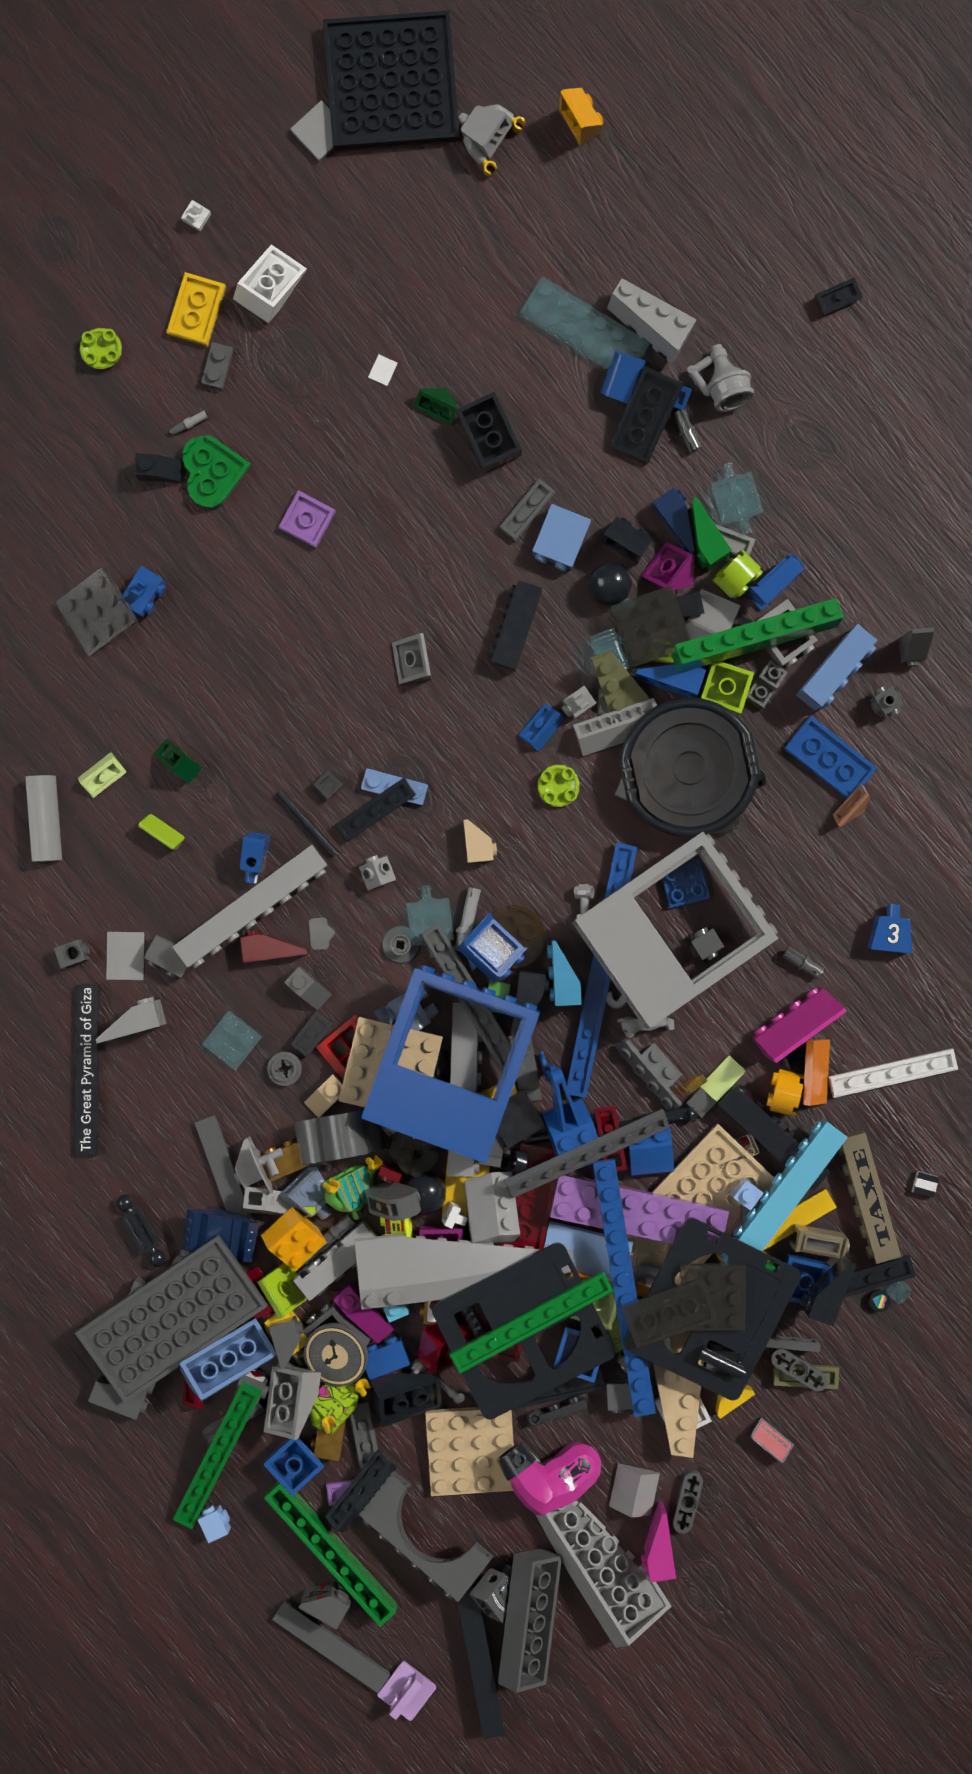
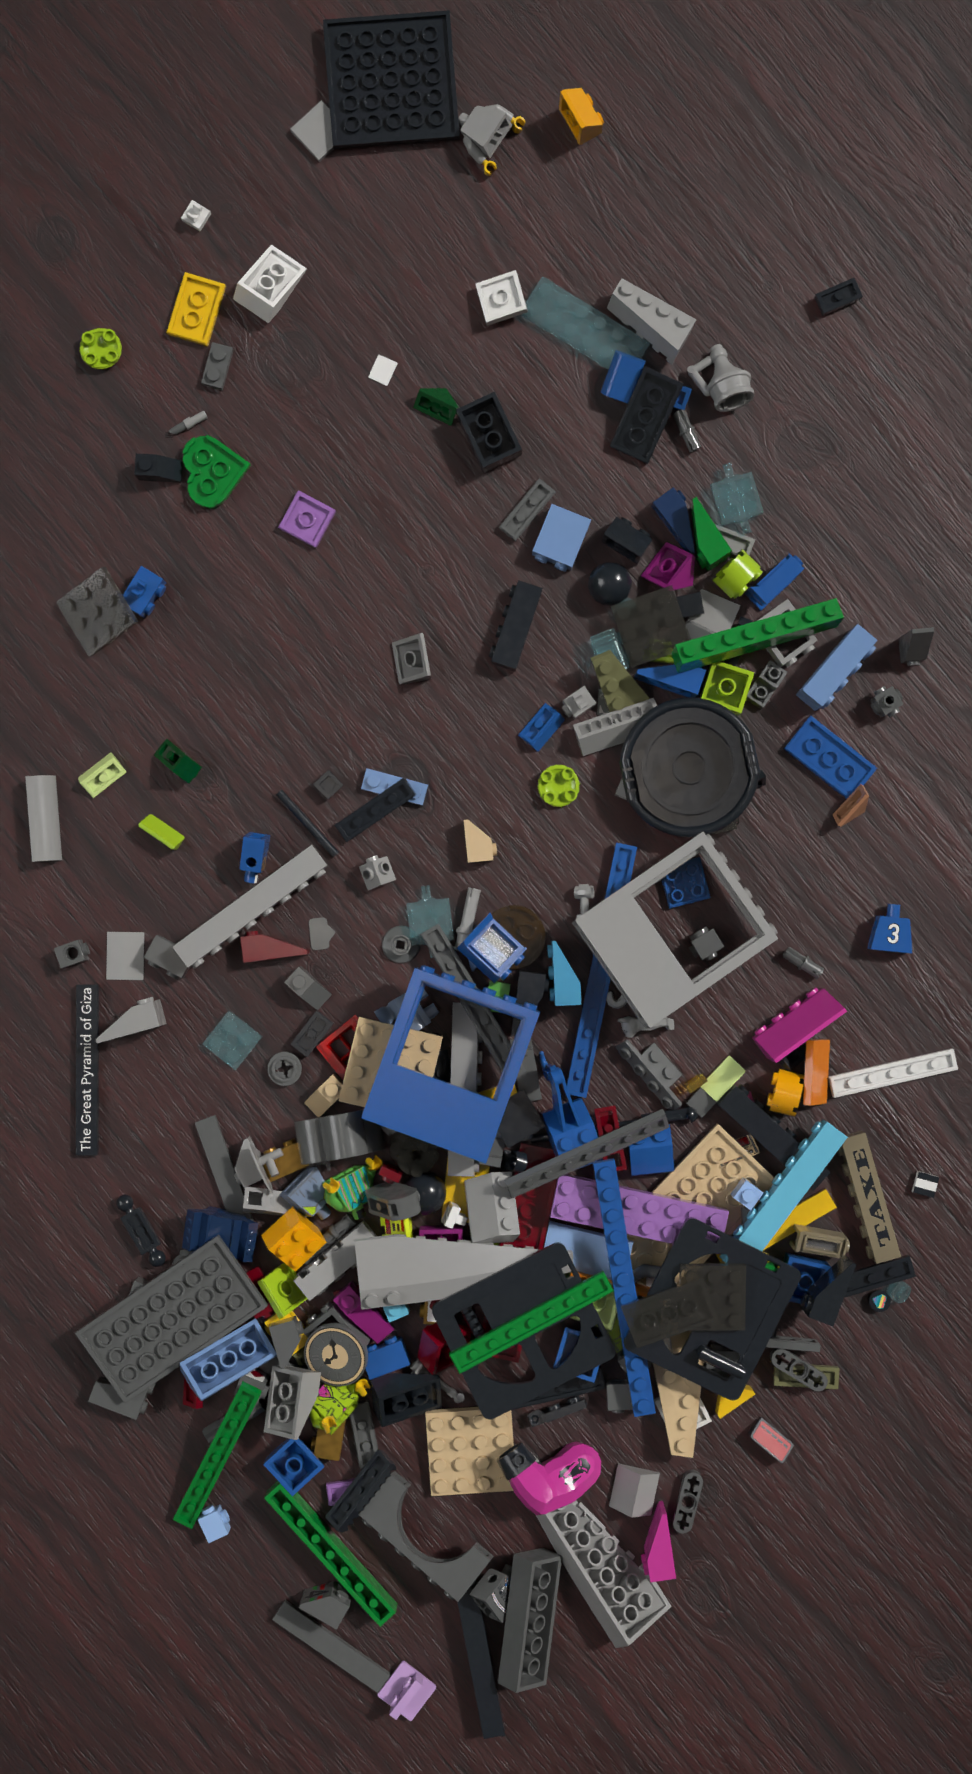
(501, 297): none -> white plate

